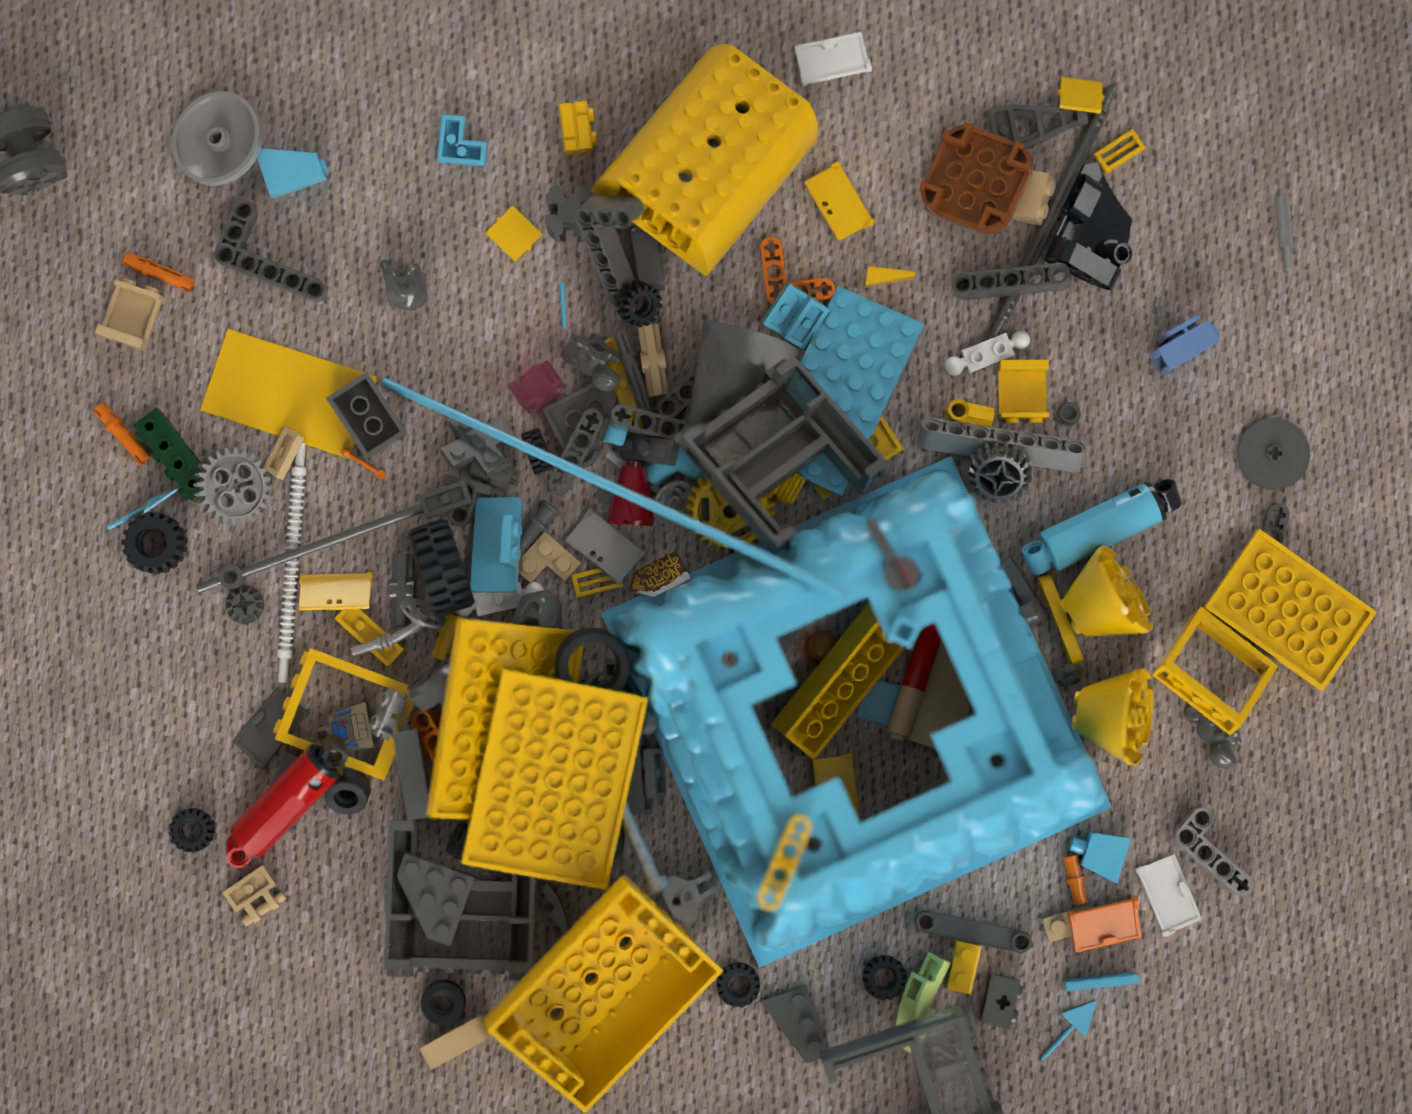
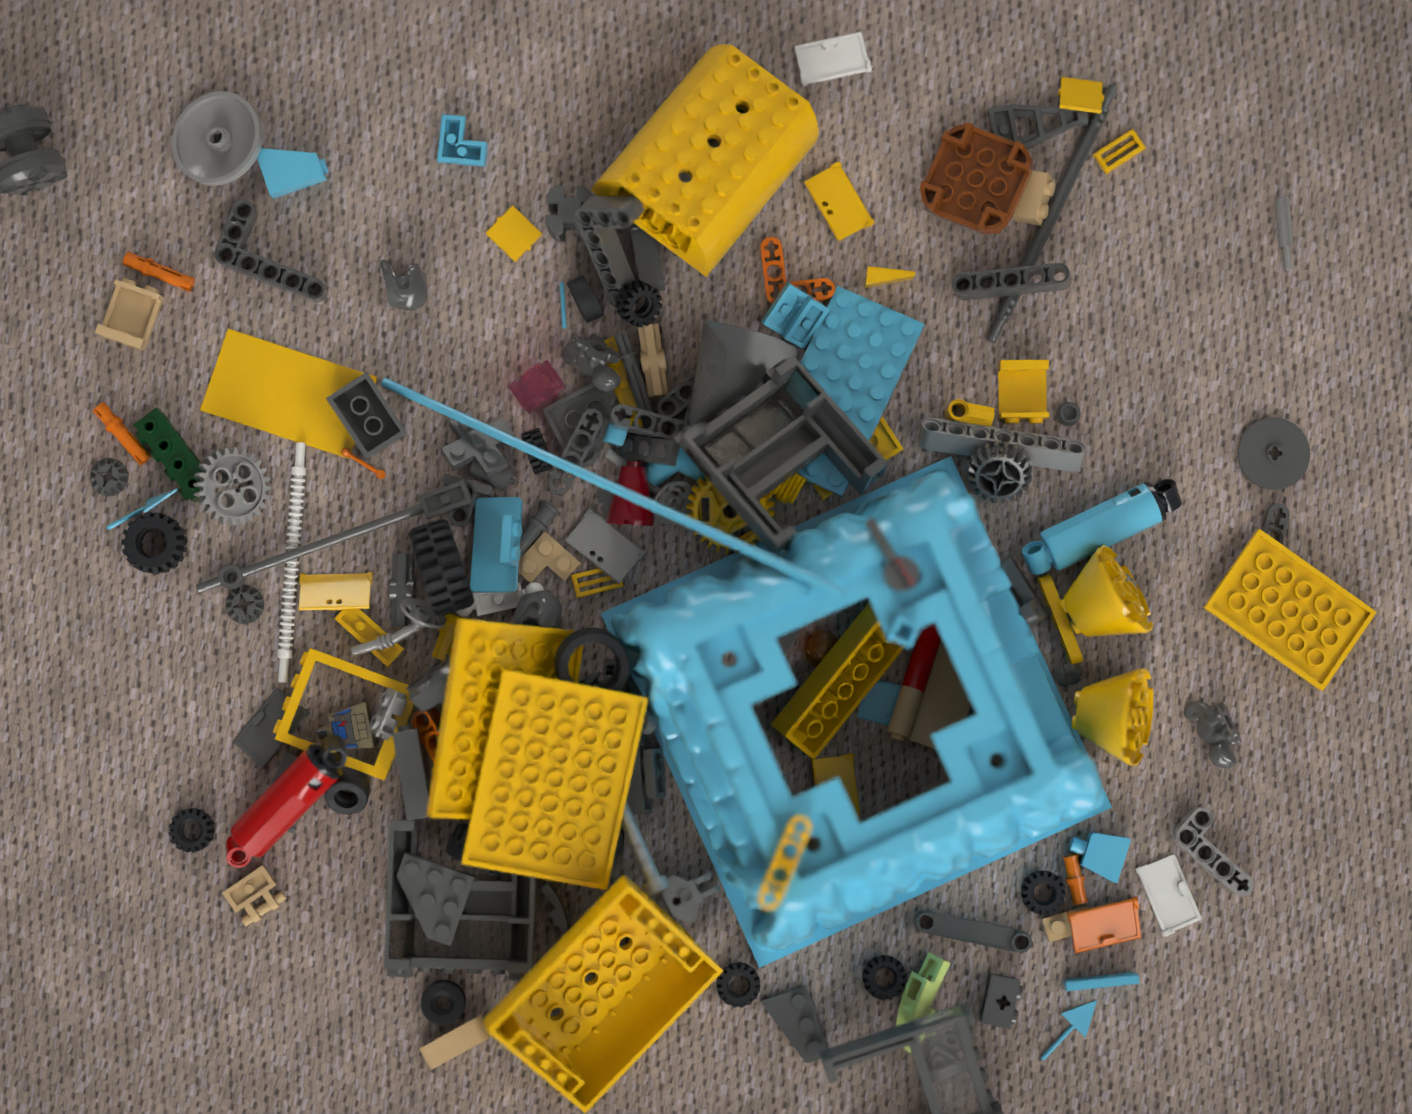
(119, 472): none -> dark grey gear
(284, 452): tan plate -> none
(576, 128): yellow brick -> none
(585, 298): none -> black tyre
(660, 576): sticker -> none
(963, 966): yellow brick -> none
(987, 352): white plate -> none
(1053, 903): none -> black tyre
(1092, 231): black panel -> none
(1184, 344): medium blue brick -> none
(1197, 694): yellow window -> none

